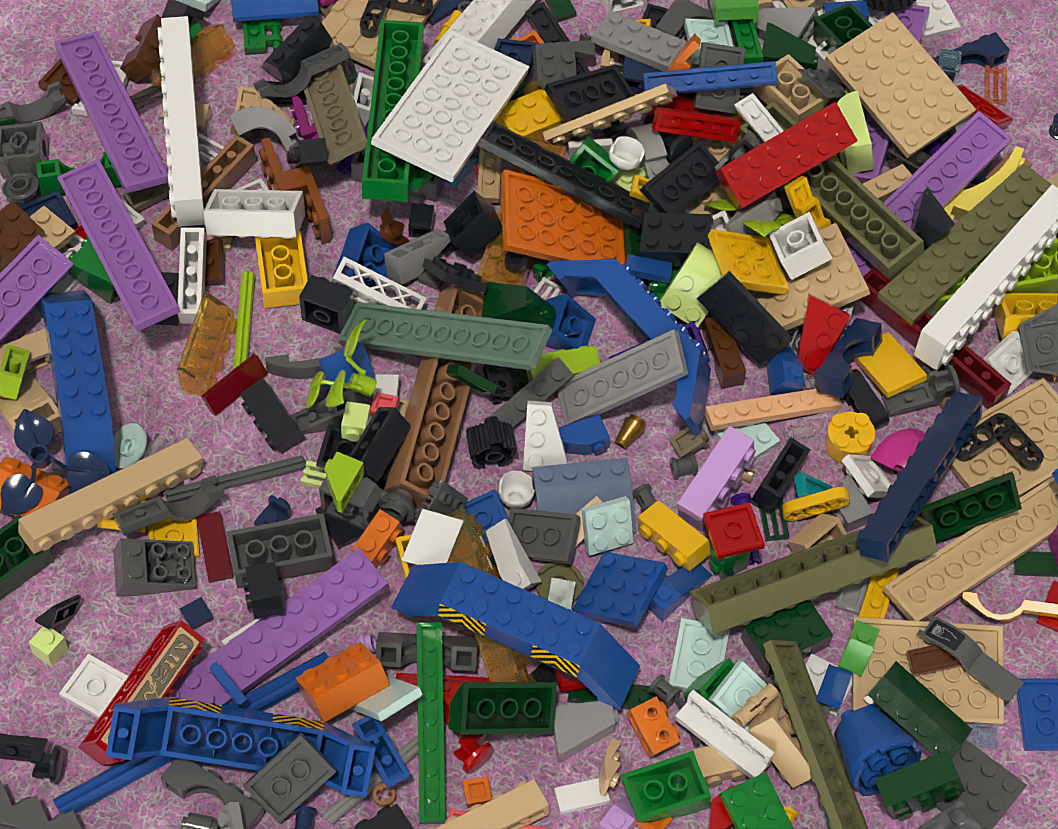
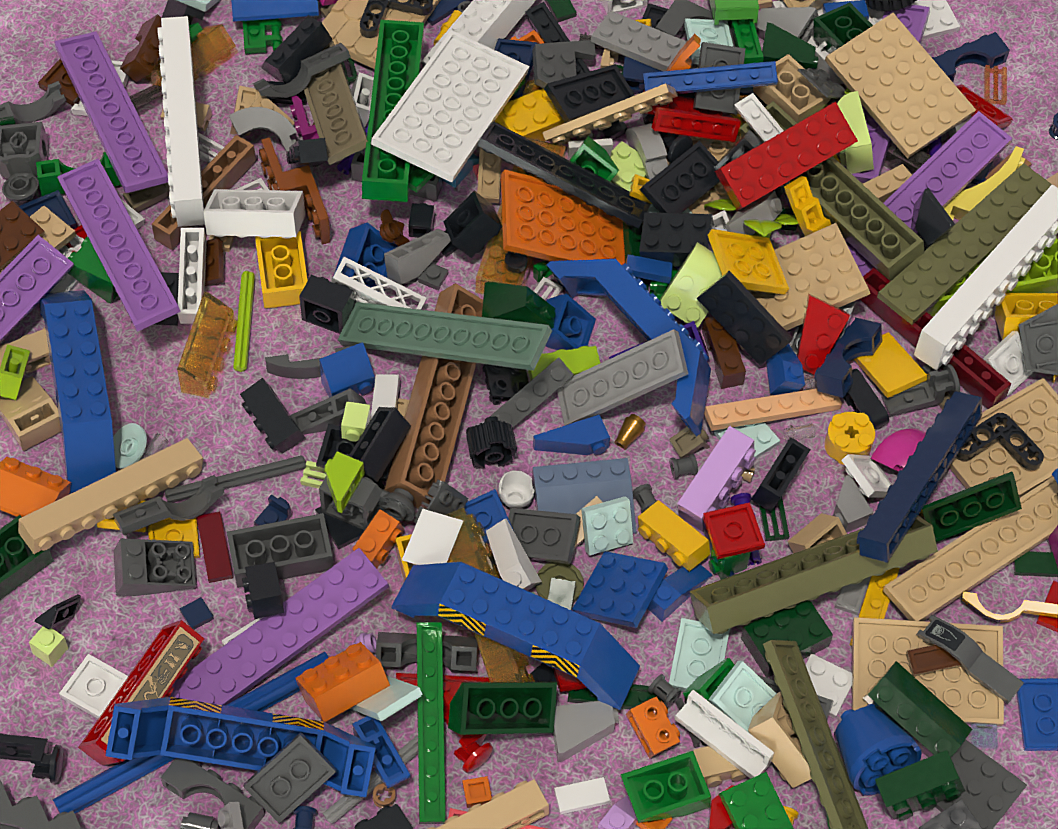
(32, 436): dark blue plant -> none
(229, 686): blue tile -> none
(233, 384): dark red tile -> none
(358, 382): lime plant -> none
(384, 400): coral tile -> none
(455, 274): black plate -> none
(471, 379): dark green tile -> none
(542, 437): white wing -> none
(608, 770): tan slope -> none
(626, 153): white hair -> none
(755, 705): tan pin -> none
(800, 245): white brick -> none
(809, 485): teal plate -> none
(816, 504): yellow beam -> none
(834, 686): blue tile -> none
(859, 648): bright green slope -> none
(950, 60): clear light blue tile -> none

